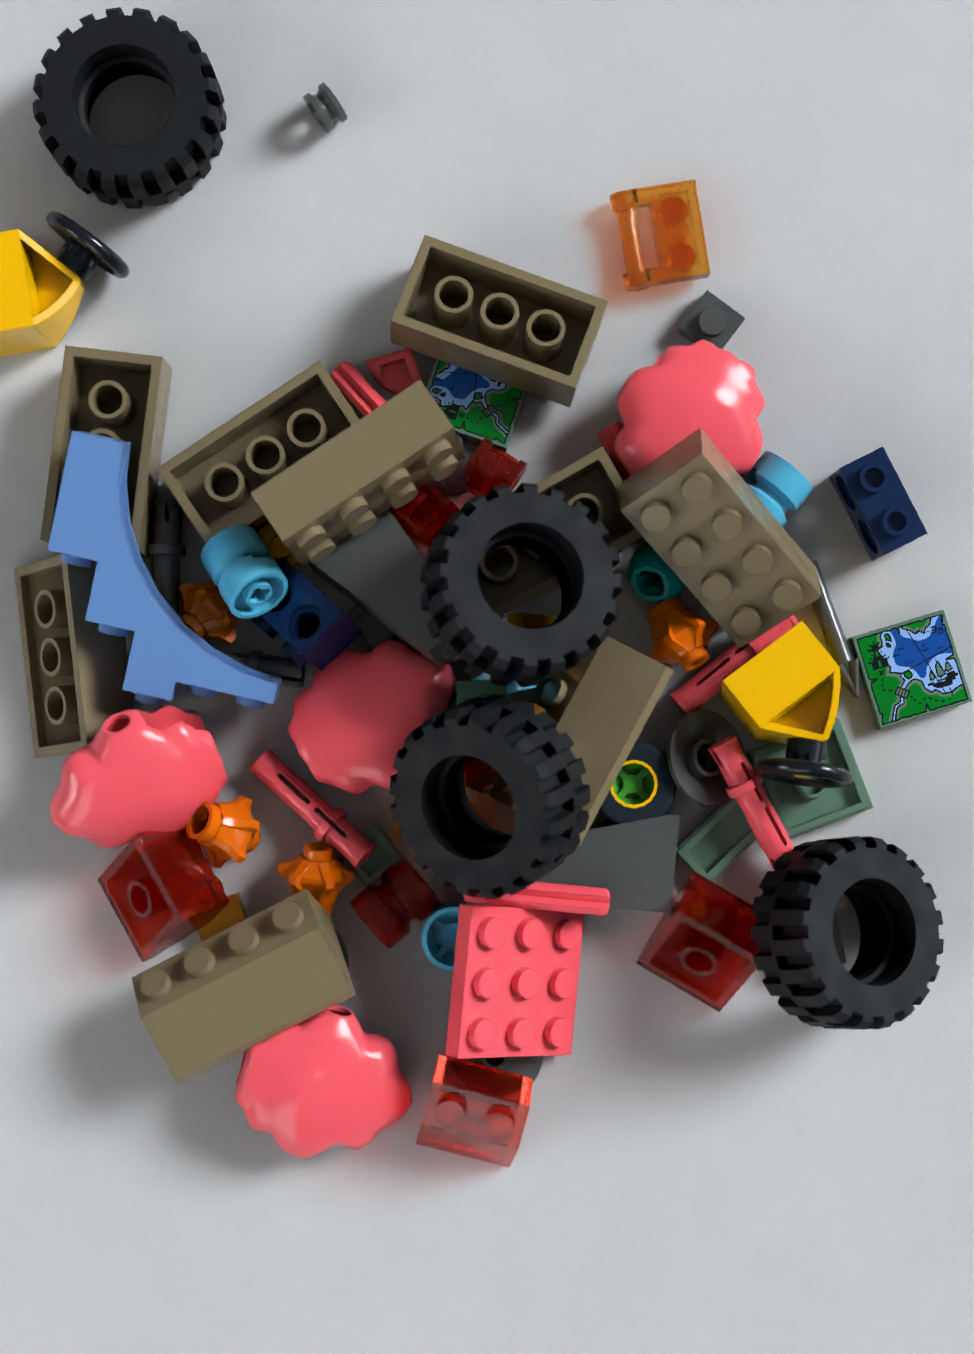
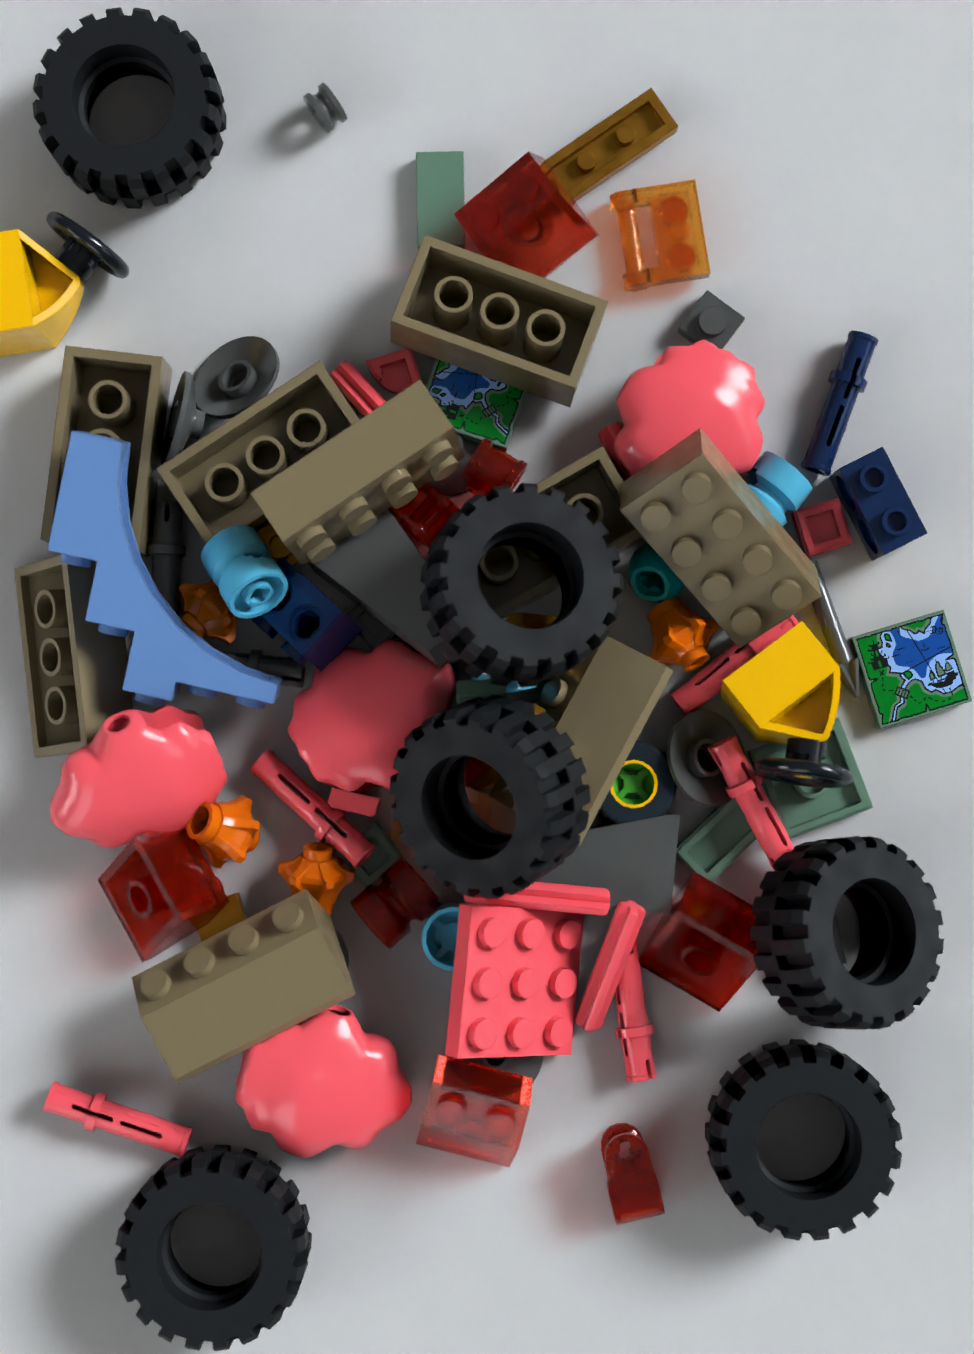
(117, 1119): none -> coral pin
(172, 1295): none -> black tyre
(184, 419): none -> dark grey dish
(236, 376): none -> dark grey dish
(354, 802): none -> coral tile
(440, 196): none -> sand green tile
(527, 218): none -> clear red slope
(610, 965): none -> coral axle
(613, 144): none -> pearl gold plate
(631, 1180): none -> clear red piece
(633, 1023): none -> coral pin
(821, 527): none -> coral tile
(844, 389): none -> dark blue pin
(847, 1184): none -> black tyre

